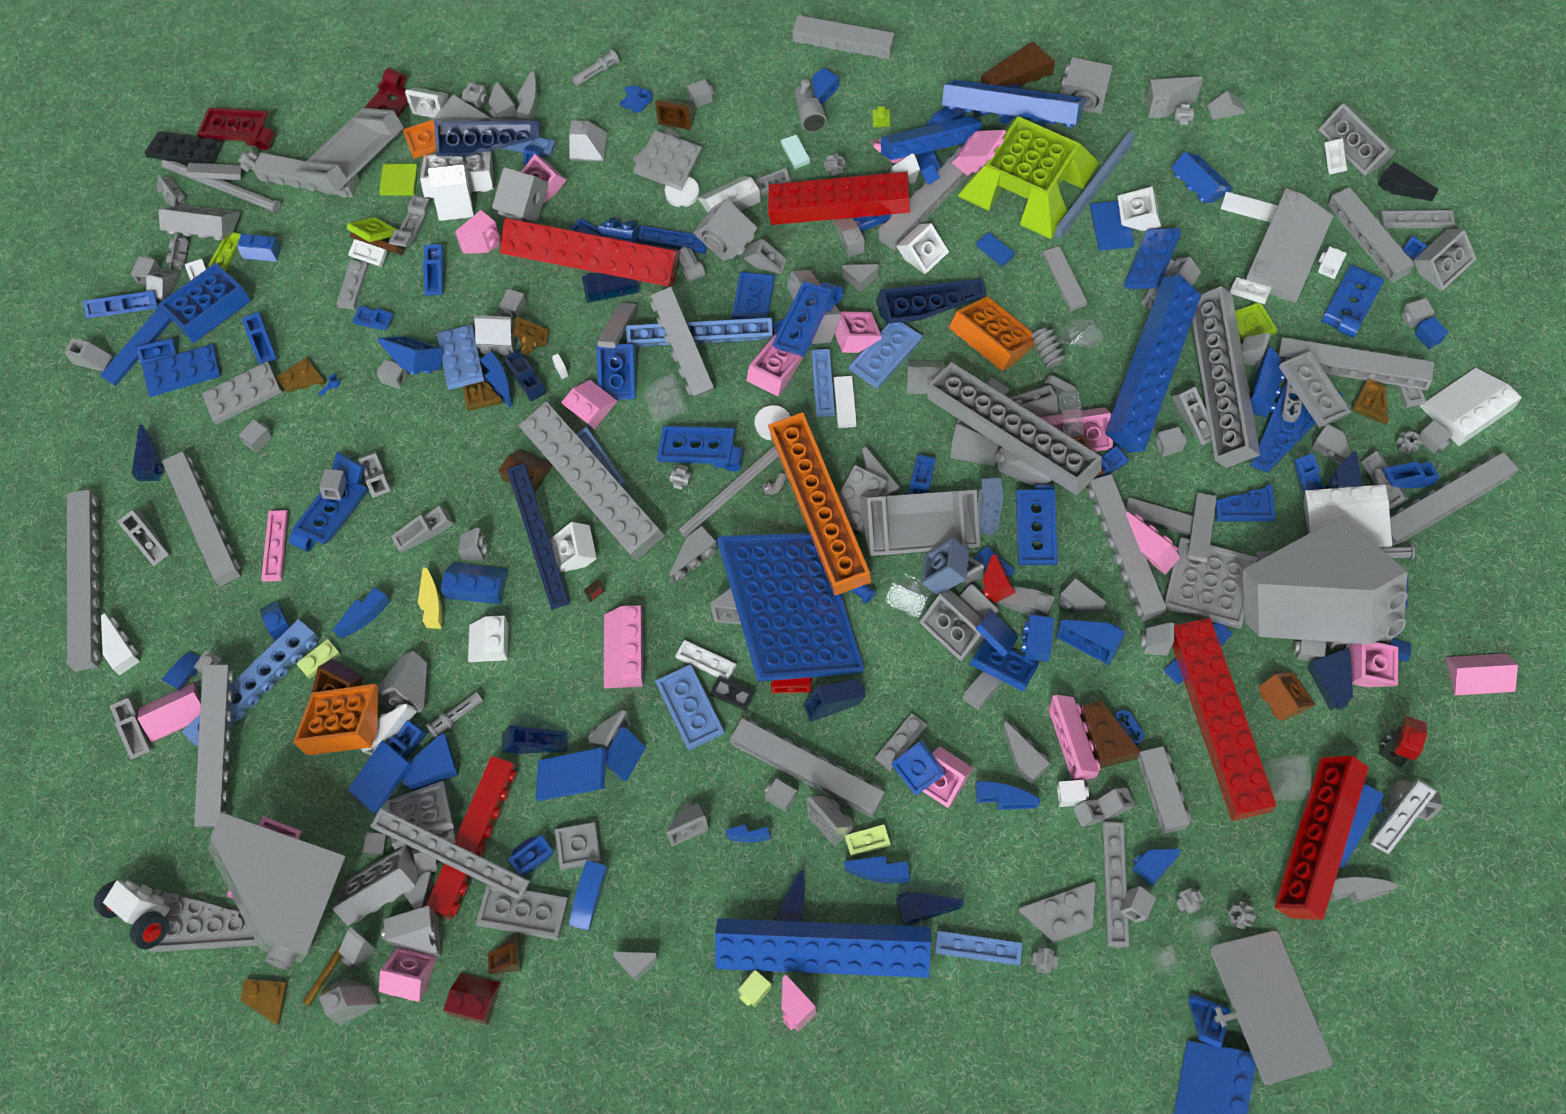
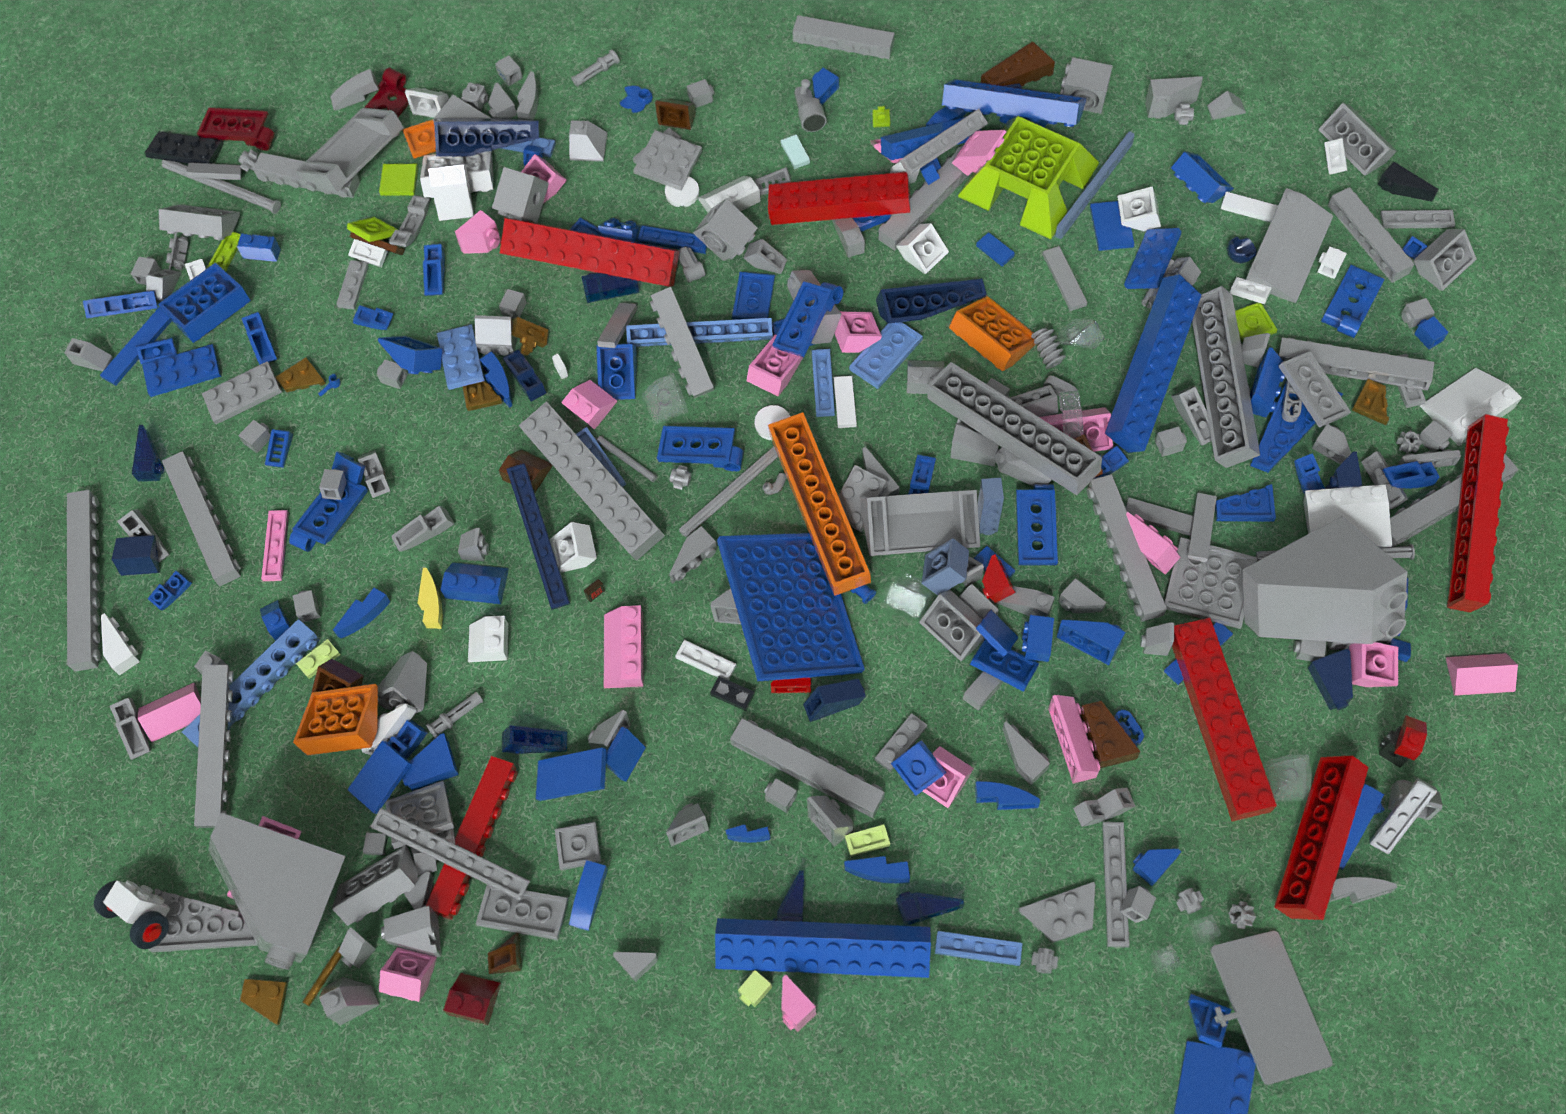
(136, 555): none -> dark blue slope
(166, 594): none -> blue slope
(170, 191): light grey hinge -> none
(181, 671): blue slope -> none
(275, 434): none -> blue slope
(306, 606): none -> light grey brick
(354, 90): none -> light grey slope
(508, 70): none -> light grey brick
(530, 855): blue slope -> none
(627, 459): none -> light grey bar
(689, 707): medium blue plate -> none
(834, 164): light grey gear -> none
(860, 275): light grey slope -> none
(943, 142): none -> light grey tile
(1072, 793): white brick -> none
(1163, 790): light grey brick -> none
(1241, 250): none -> dark blue hair
(1285, 695): dark orange slope -> none
(1438, 459): none -> light grey plate
(1478, 514): none -> red brick

